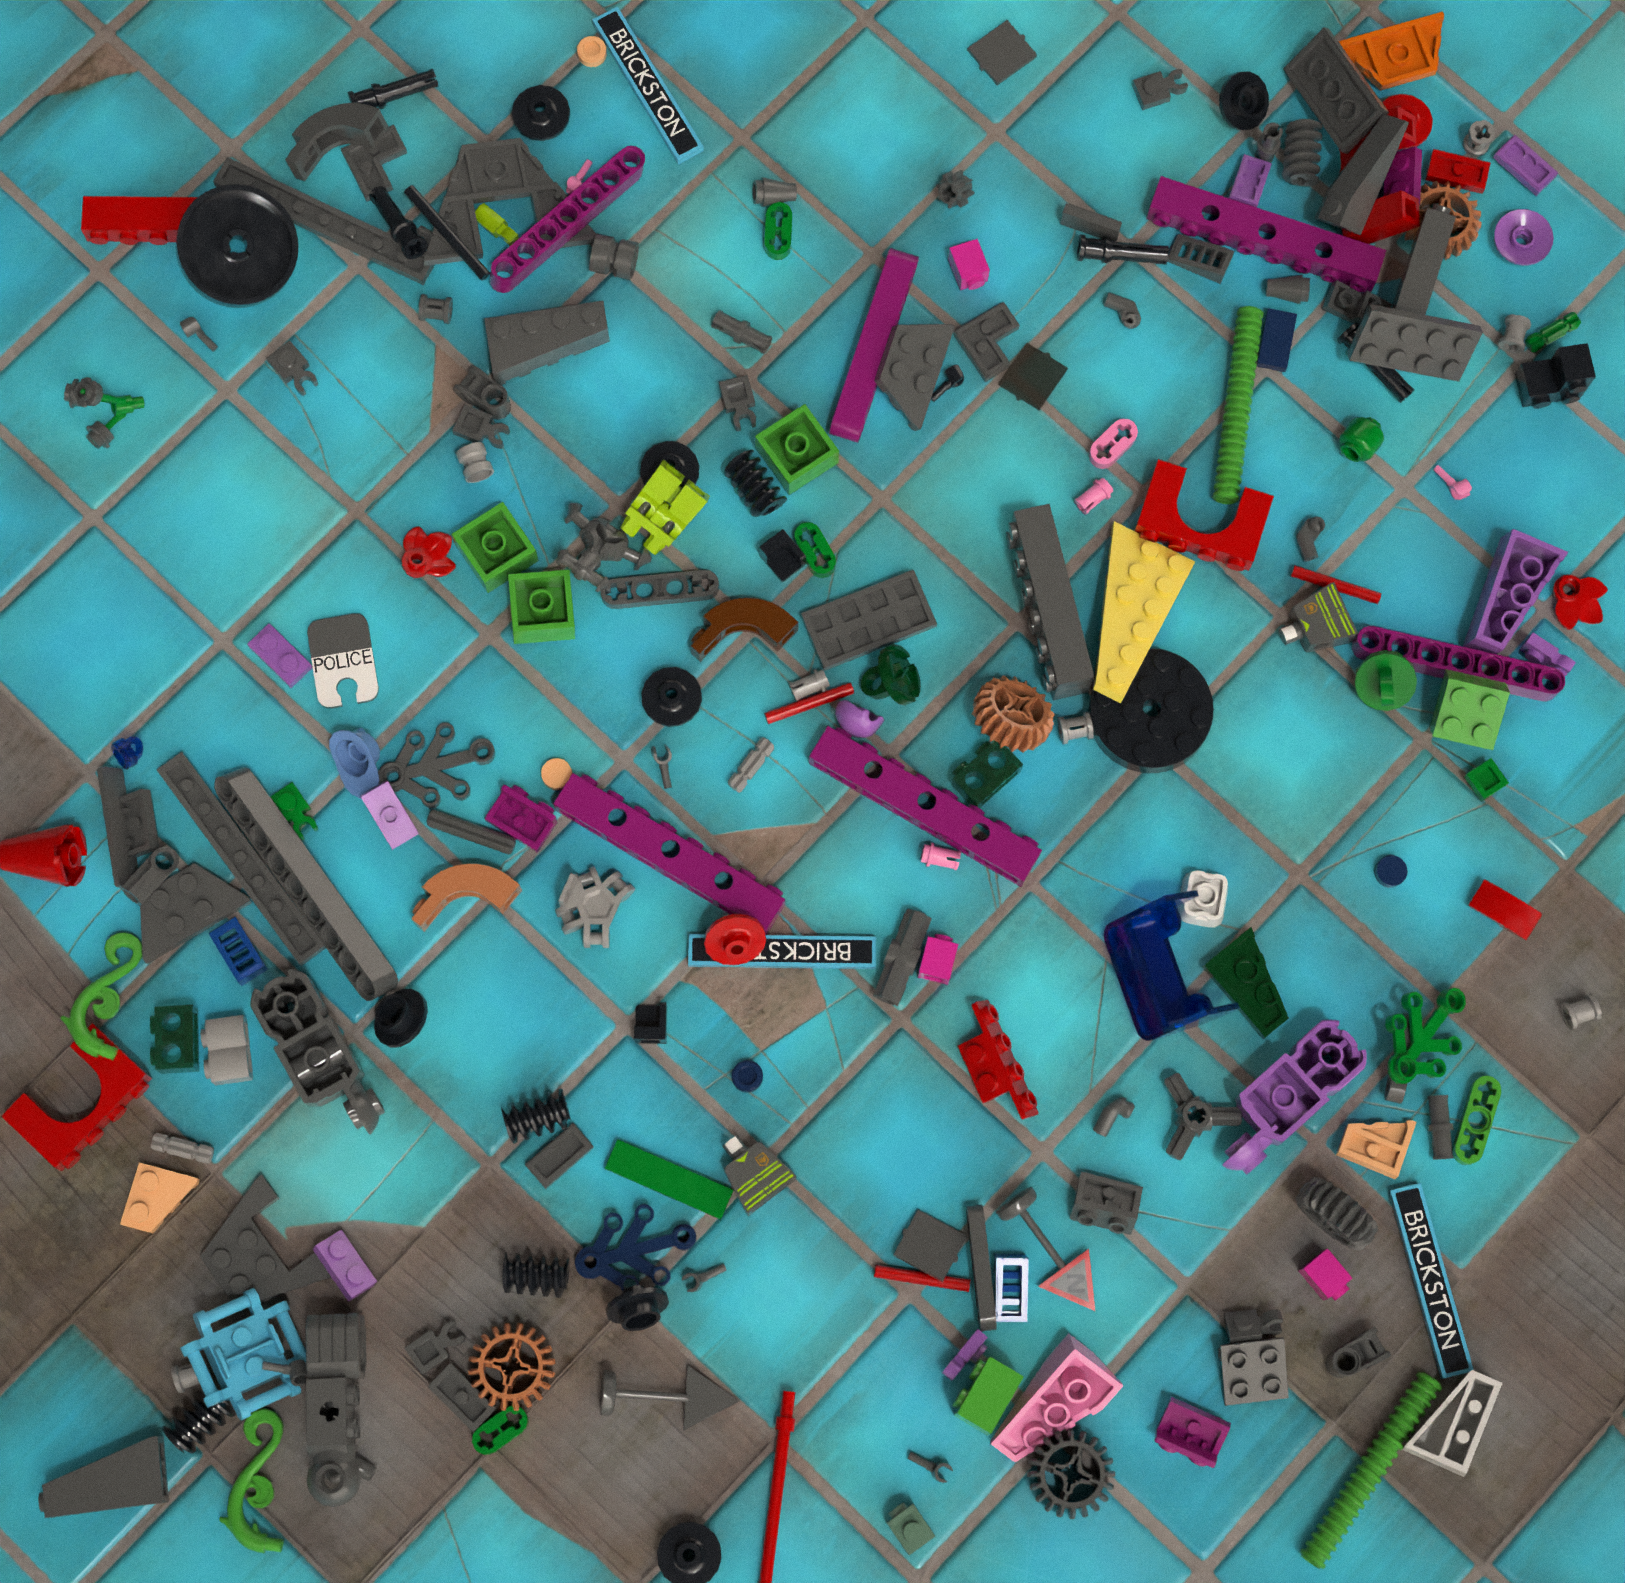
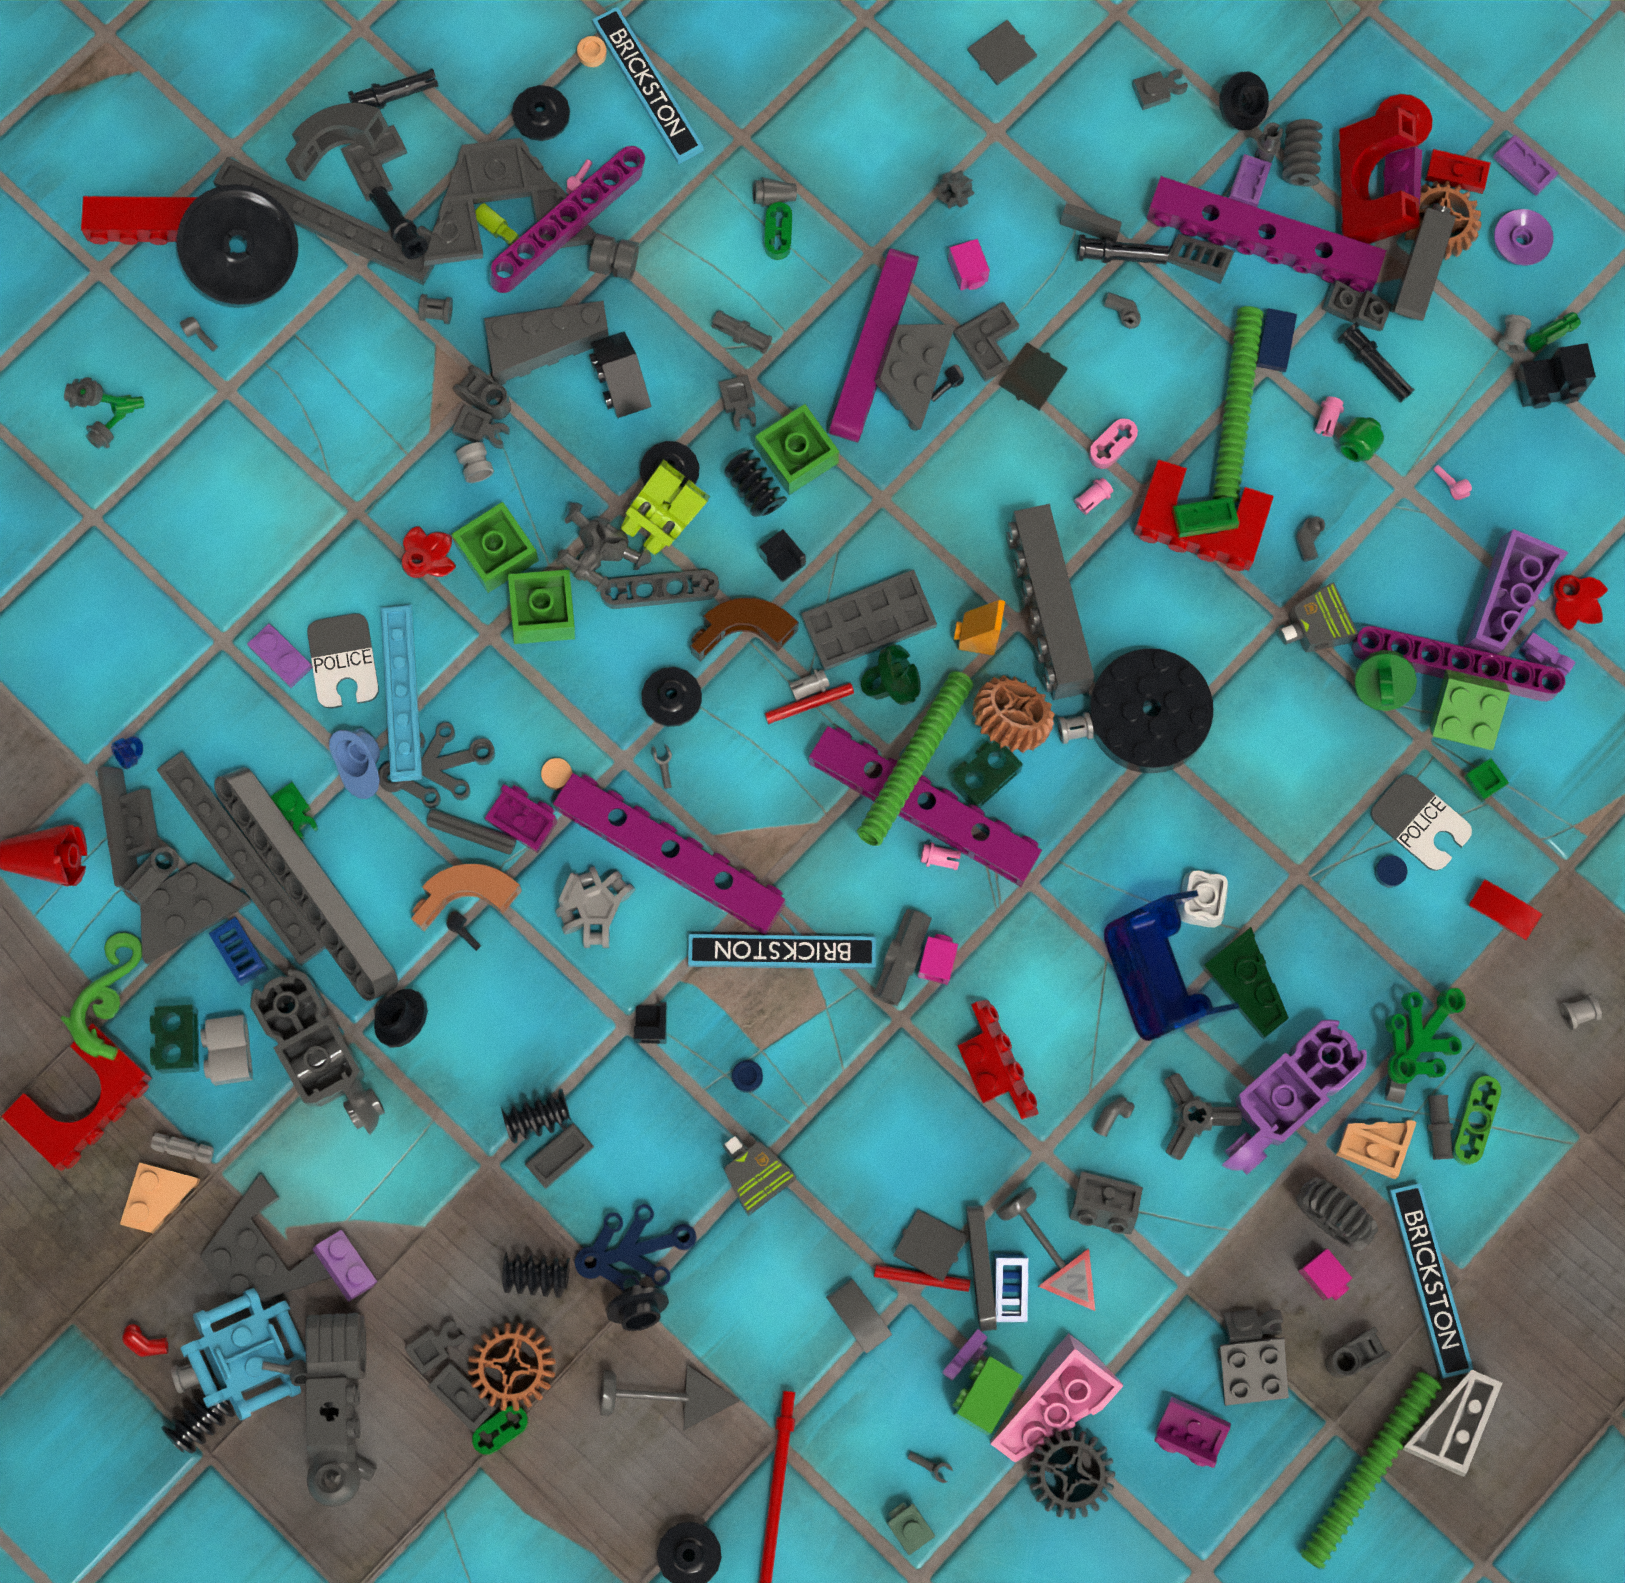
(117, 1481): dark grey slope -> none
(141, 1345): none -> red arm
(235, 1522): bright green plant -> none
(291, 365): dark grey plate -> none
(389, 814): plate -> none
(401, 693): none -> medium azure tile
(447, 233): black bar -> none
(455, 923): none -> black hand
(619, 368): none -> black brick
(669, 1179): green tile -> none
(704, 1276): dark grey hand -> none
(735, 939): red piece -> none
(751, 764): light grey axle -> none
(821, 547): green beam -> none
(857, 720): medium lavender hair -> none
(859, 1315): none -> dark grey slope
(915, 758): none -> bright green piece
(980, 628): none -> light orange slope
(1137, 598): light yellow wing -> none
(1205, 517): none -> green plate
(1291, 288): dark grey cone -> none
(1330, 413): none -> bright pink pin
(1335, 90): dark grey tile -> none
(1342, 586): red bar -> none
(1358, 184): dark grey wedge -> none
(1398, 52): orange wing -> none
(1414, 342): dark grey plate -> none
(1415, 816): none -> piece
(1475, 131): light grey bush -> none

